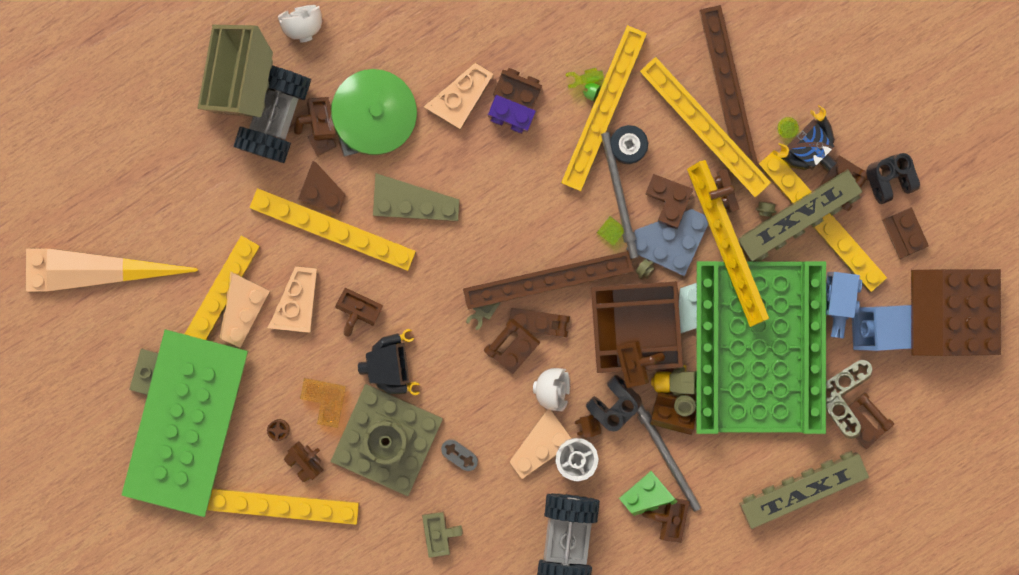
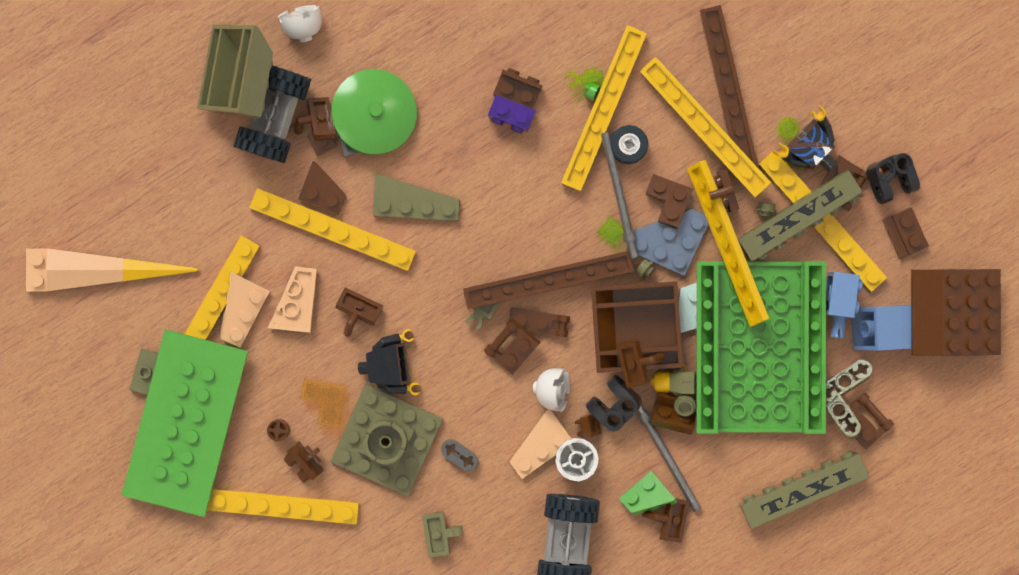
(461, 96): light nougat wing -> none

